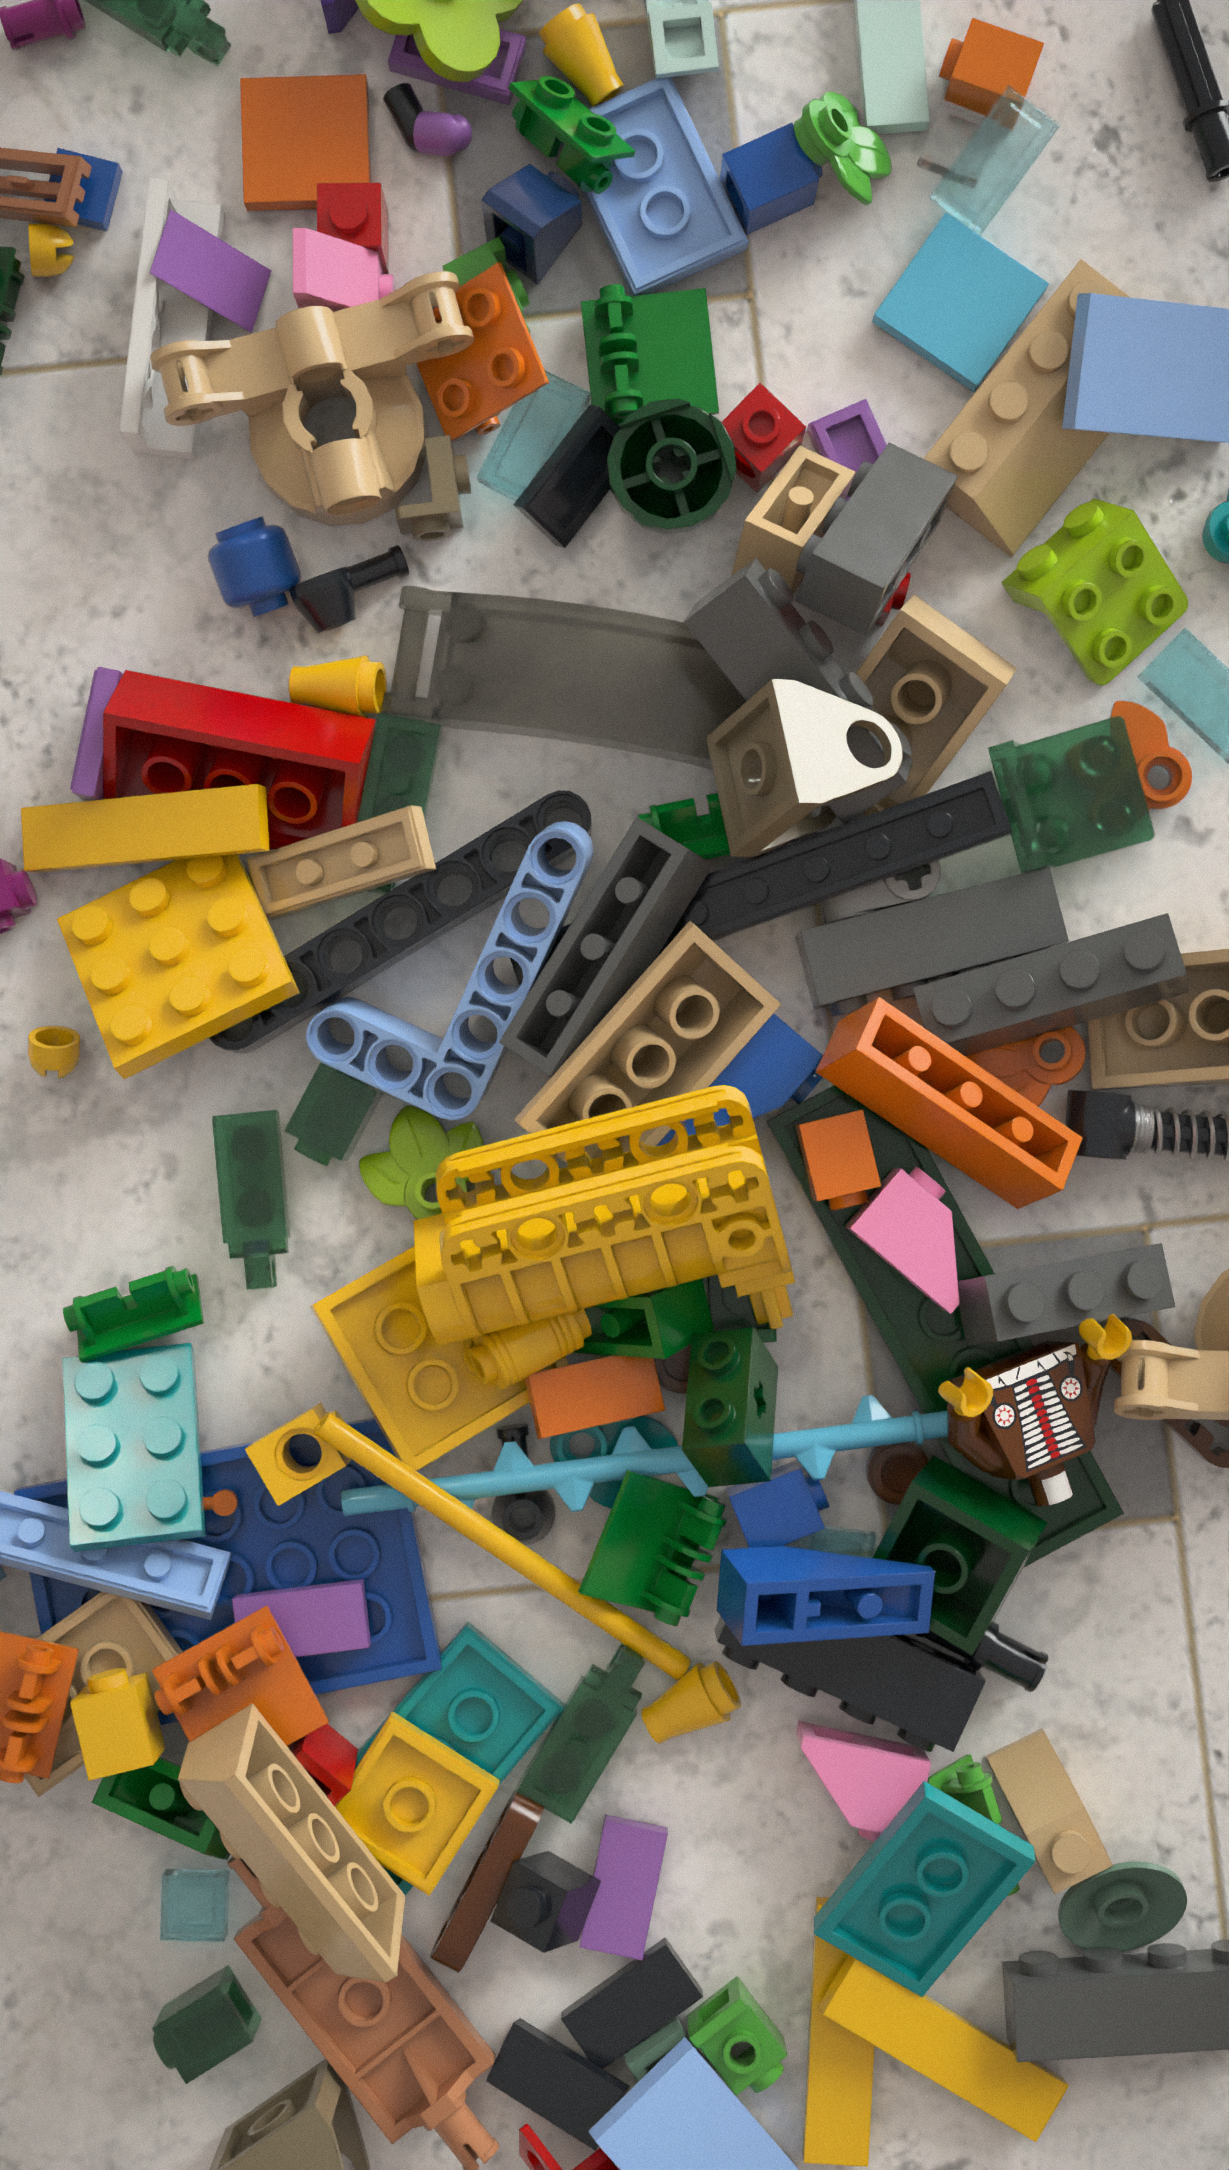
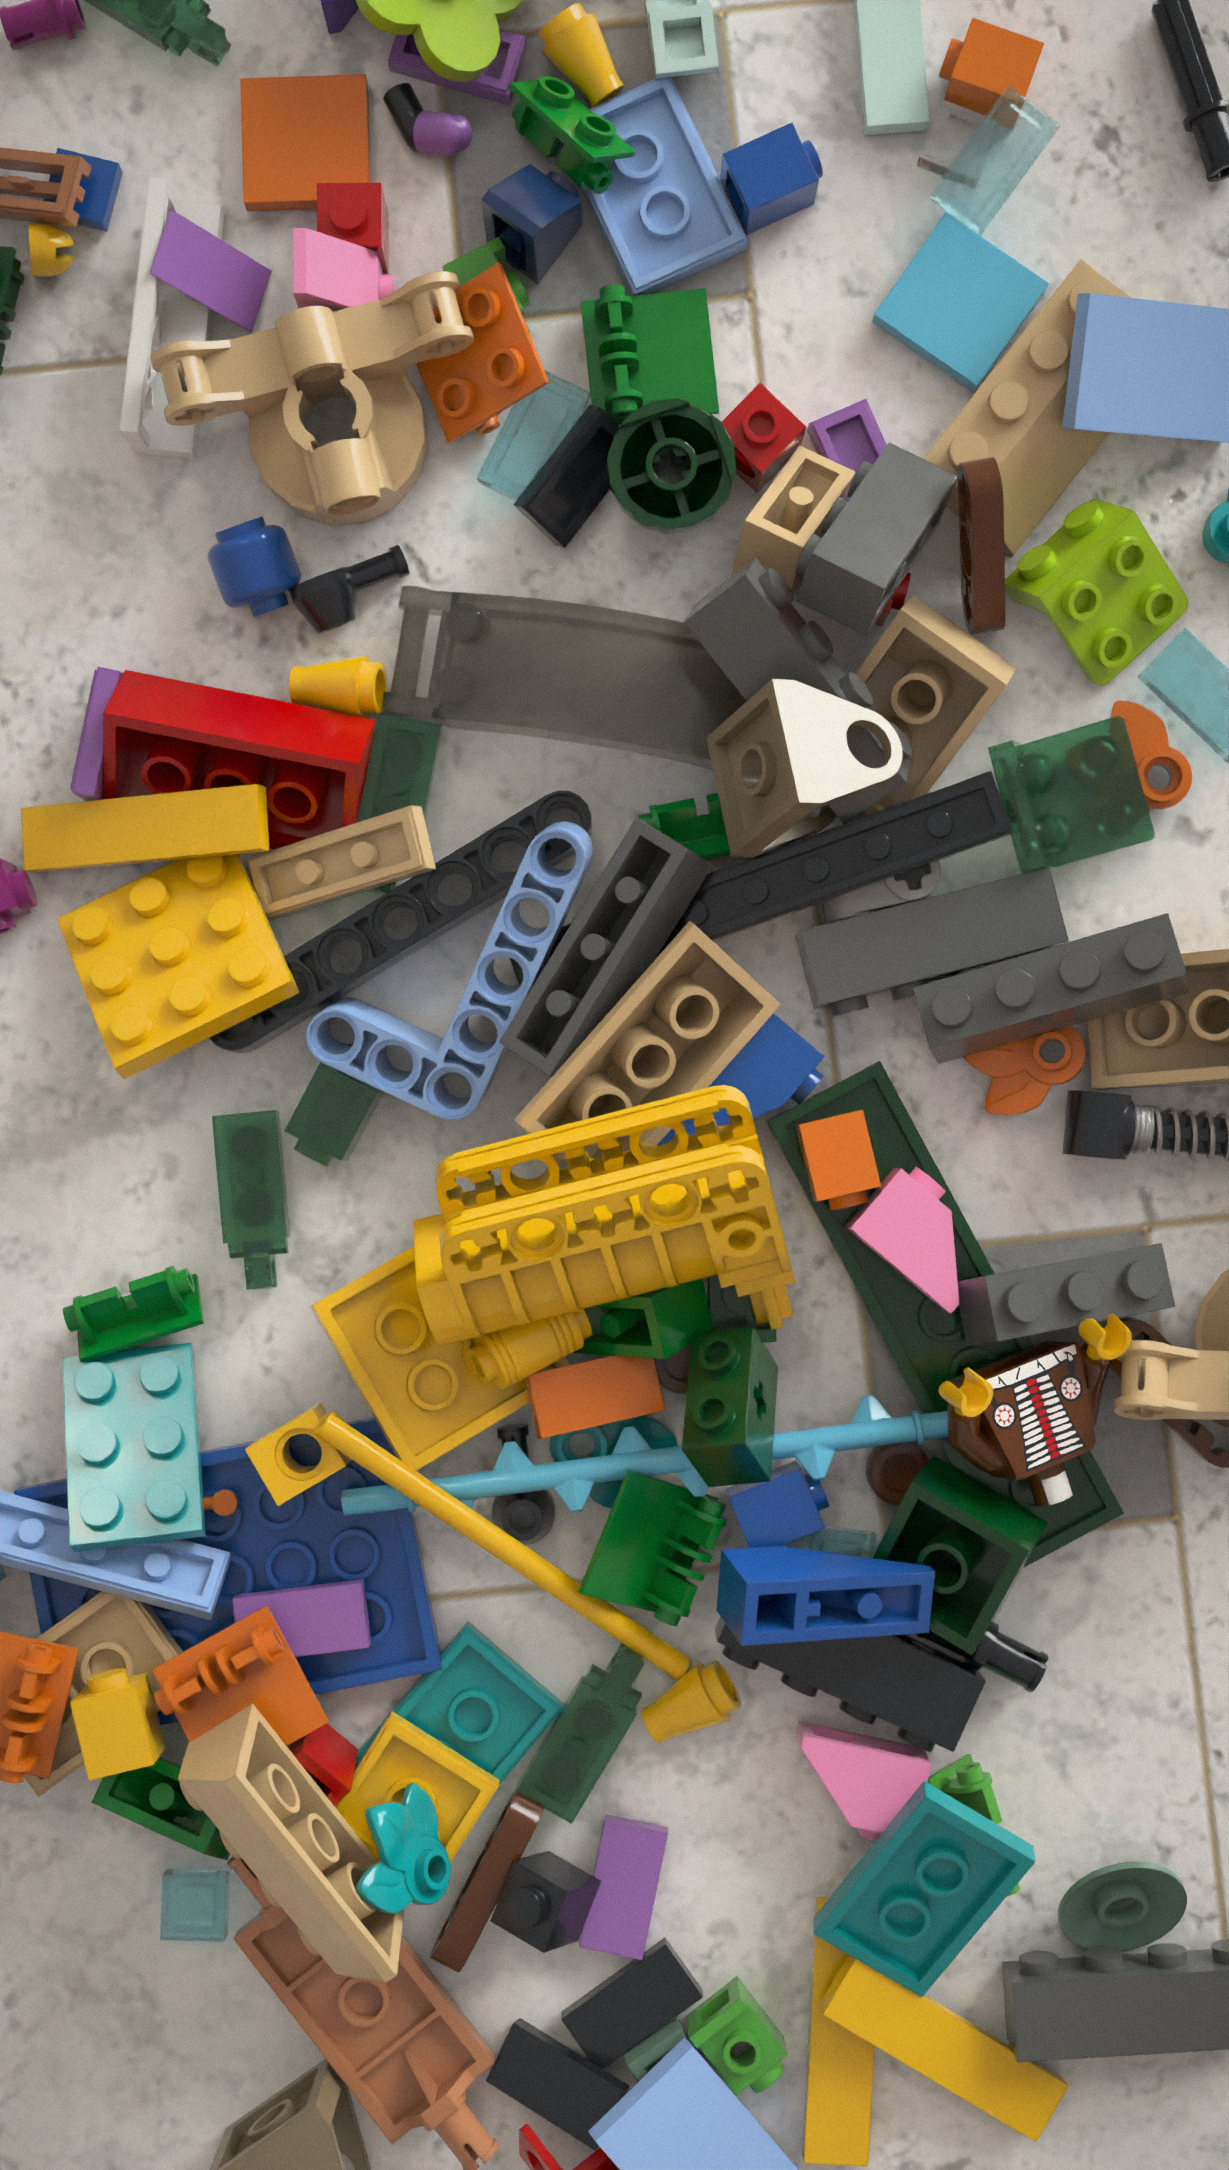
(53, 1050): yellow hinge -> none
(205, 2025): clear green brick -> none
(412, 1858): none -> teal plate
(415, 1152): lime plate -> none
(448, 481): dark tan bracket -> none
(833, 134): bright green plate -> none
(949, 1104): orange brick -> none
(982, 545): none -> reddish brown beam
(1049, 1811): tan slope -> none

